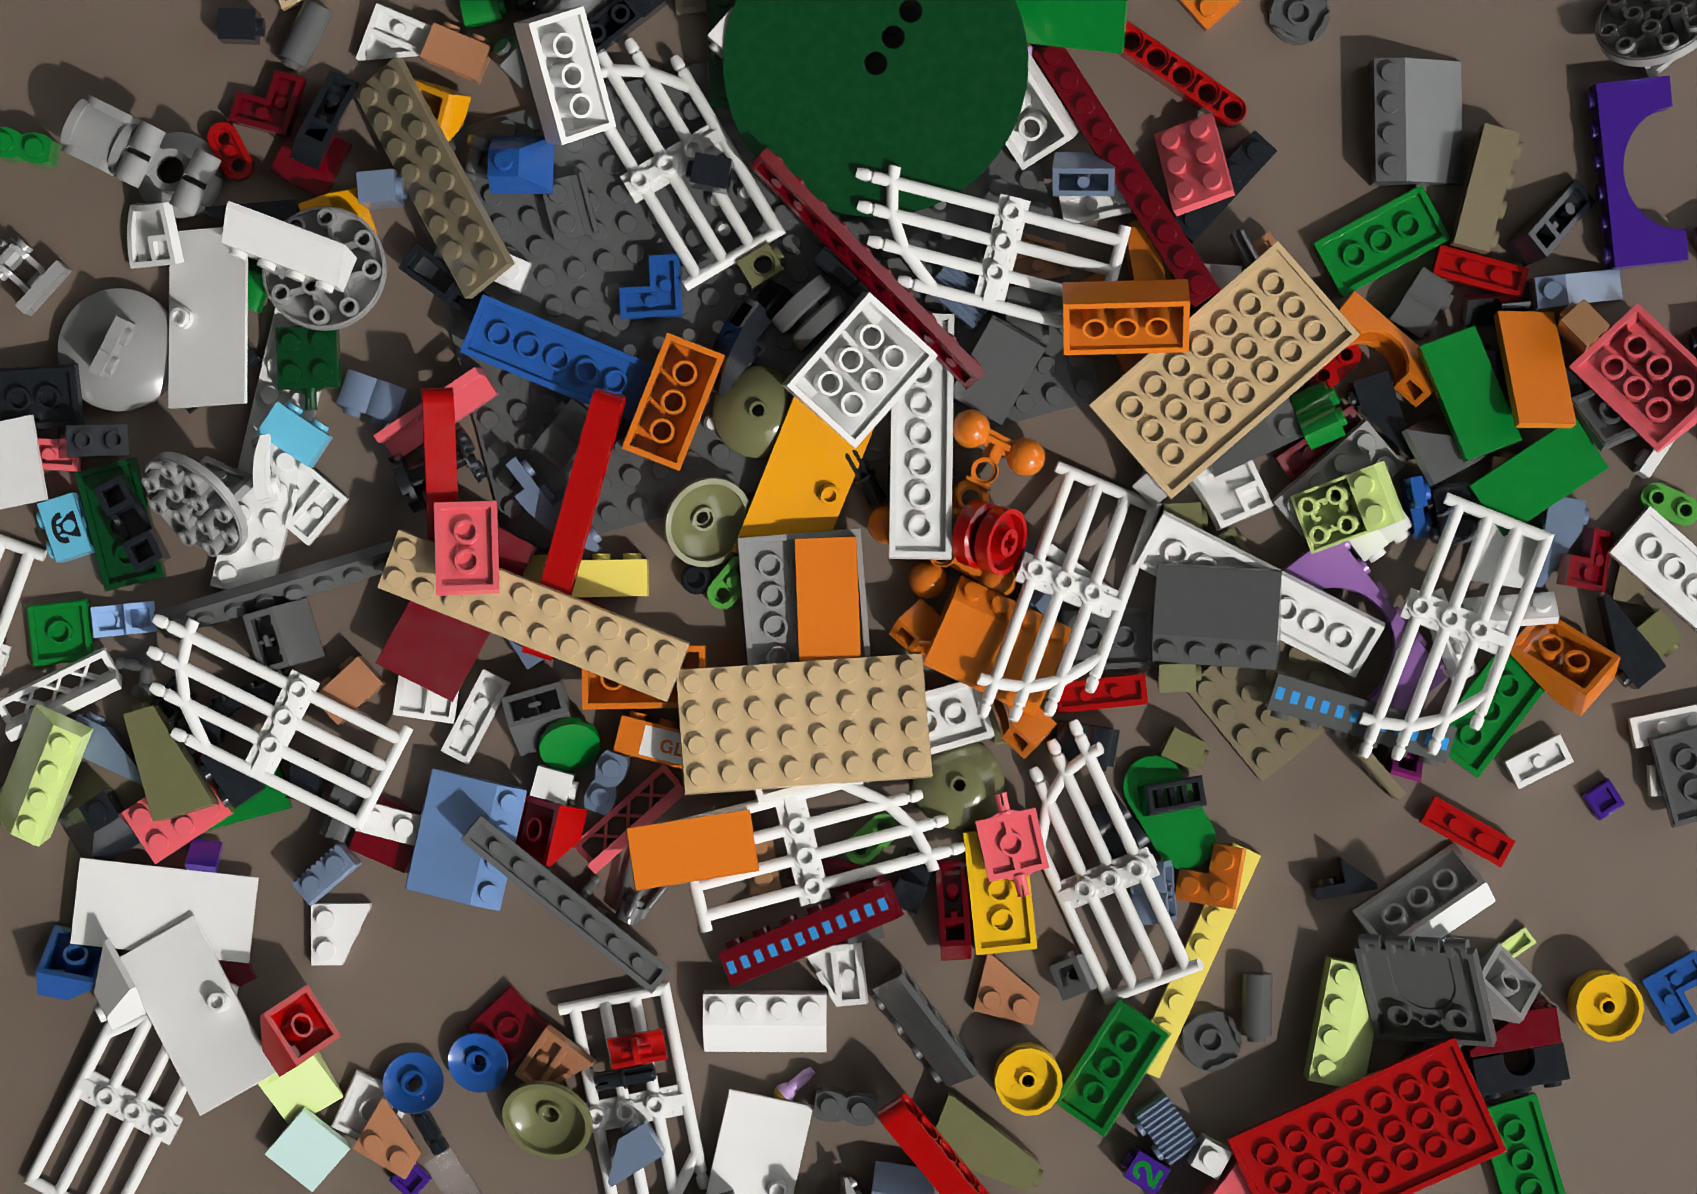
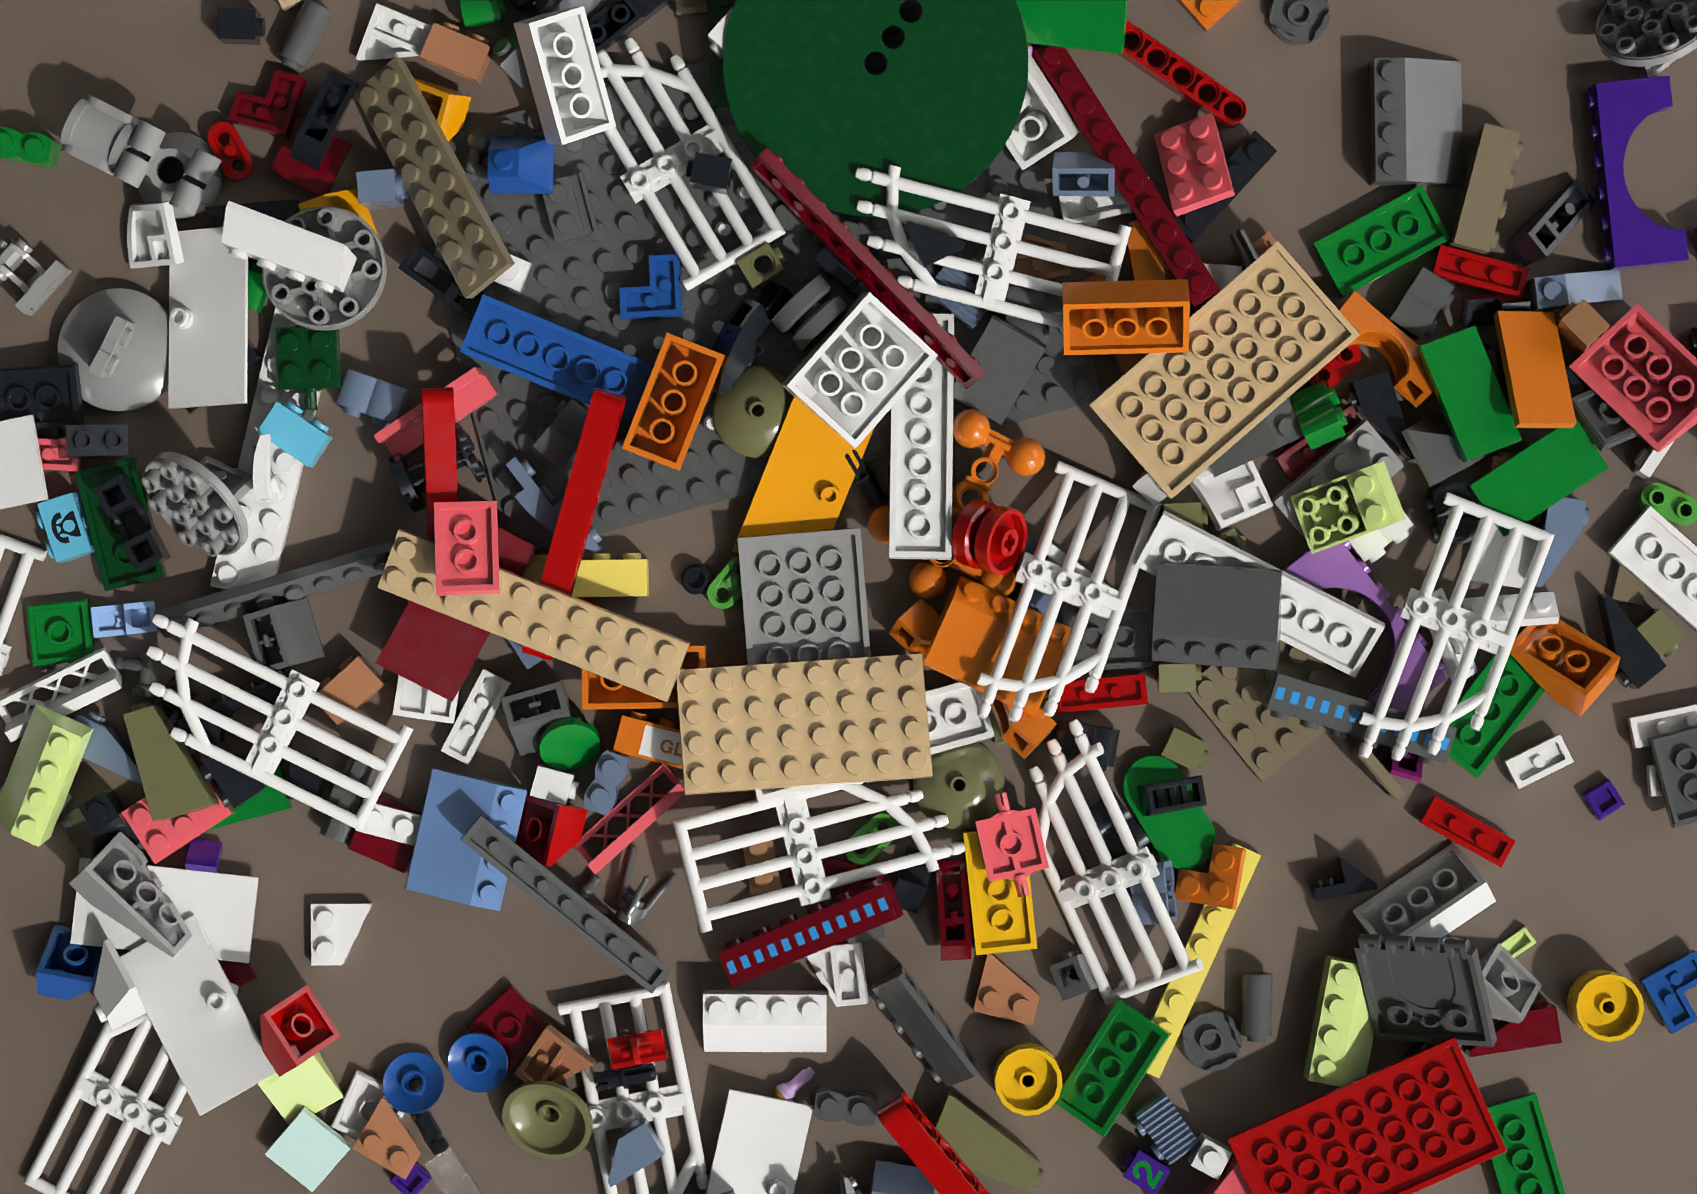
(128, 893): none -> light grey wedge
(313, 505): white wing -> none
(326, 873): sand blue brick -> none
(692, 849): orange tile -> none
(712, 538): olive dish -> none
(827, 598): orange tile -> none
(932, 245): none -> black slope
(1415, 497): blue plate -> none
(1545, 1066): black arch -> none
(1590, 568): dark red plate -> none

